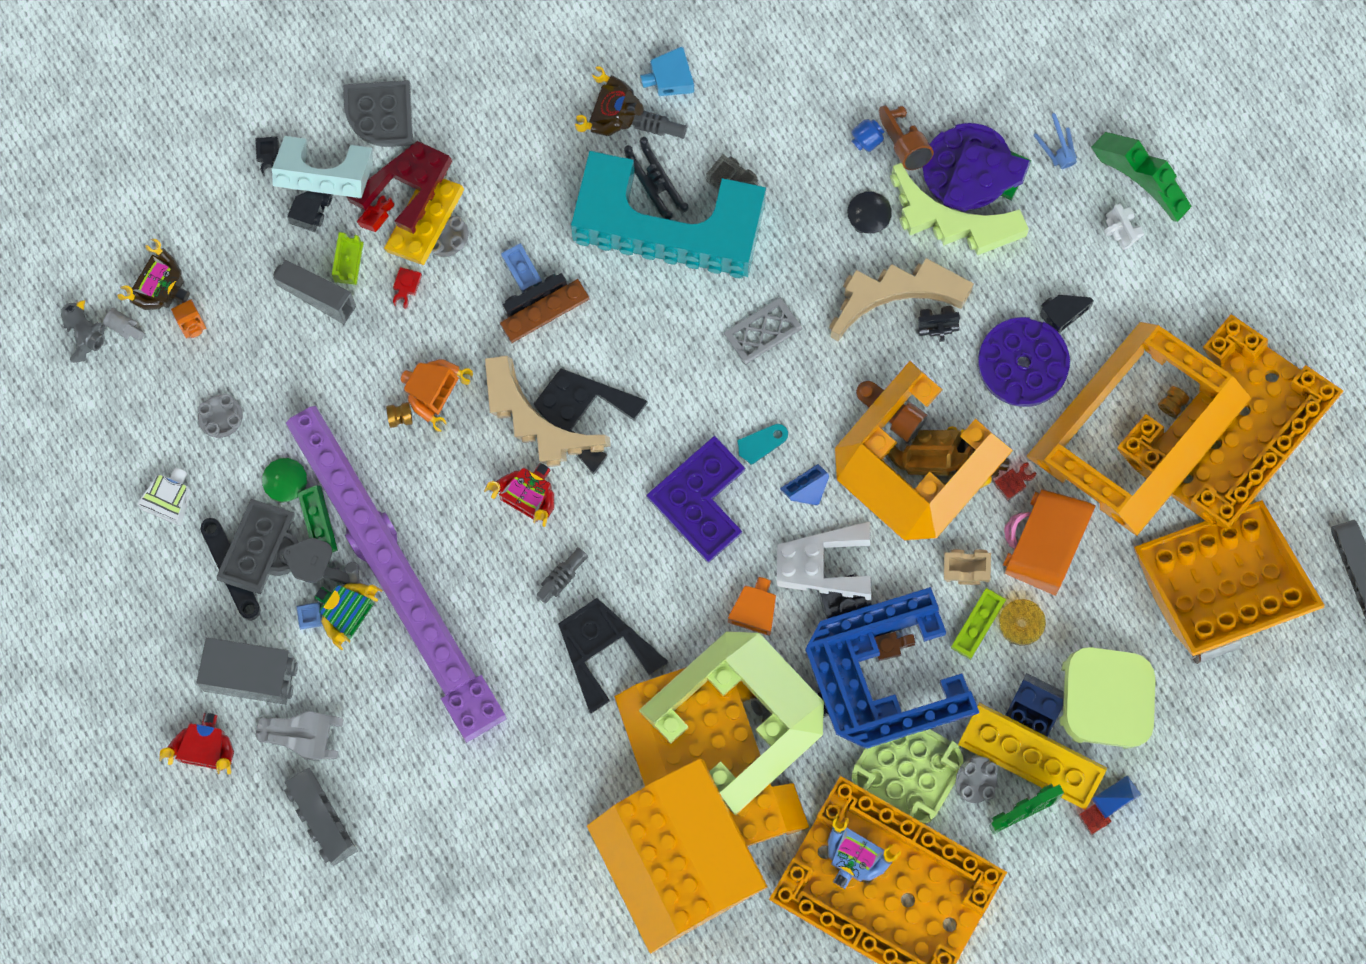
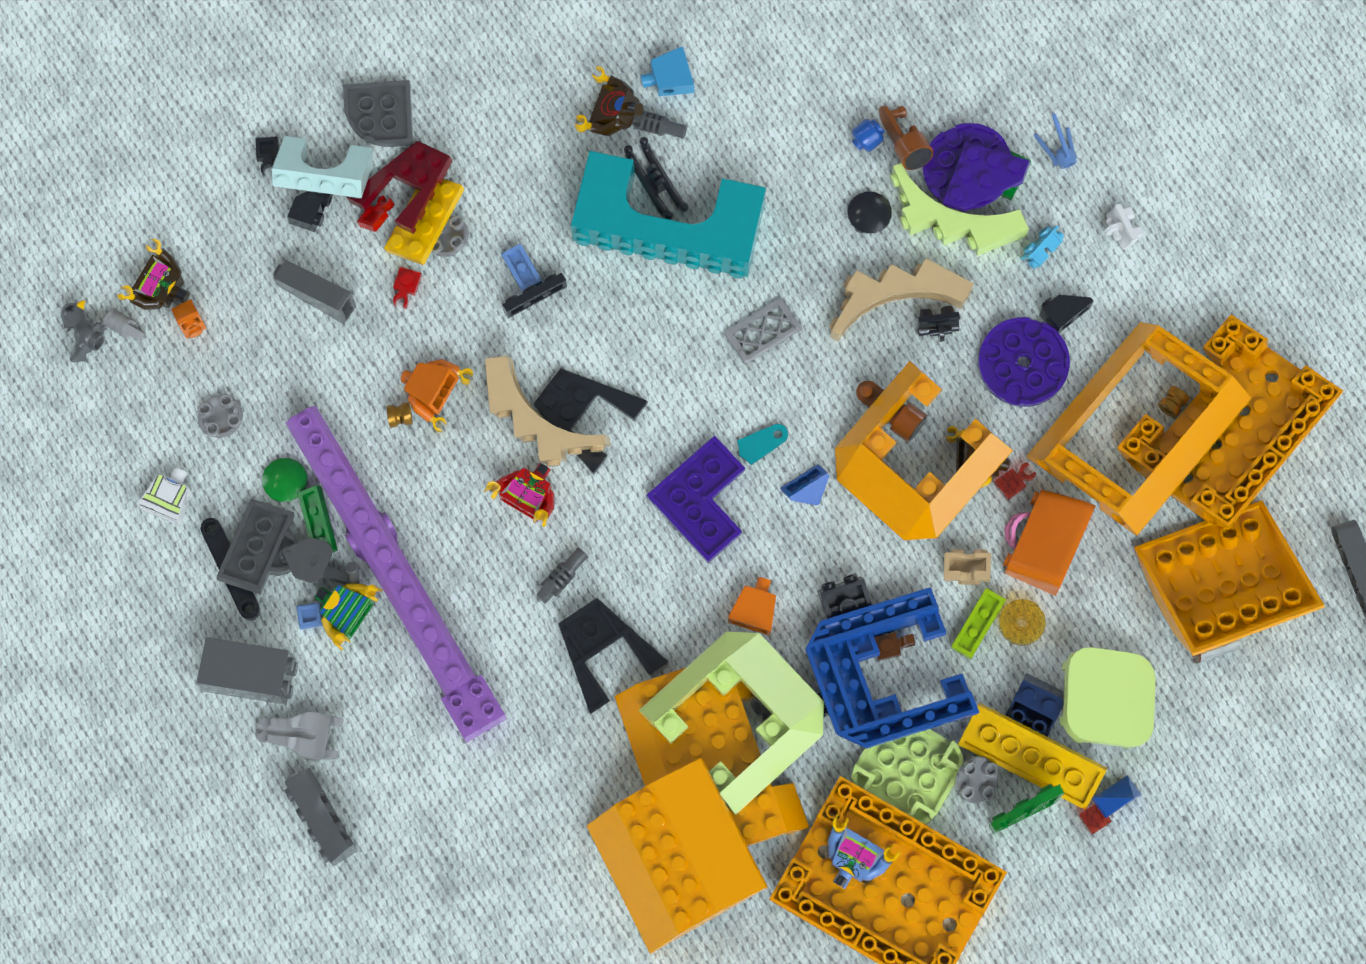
(201, 746): red torso -> none
(347, 259): lime hinge -> none
(544, 311): dark orange plate -> none
(729, 169): clear smoke slope -> none
(802, 562): white wing -> none
(931, 452): pearl gold plate -> none
(1035, 250): none -> medium azure hinge
(1149, 172): green arch -> none

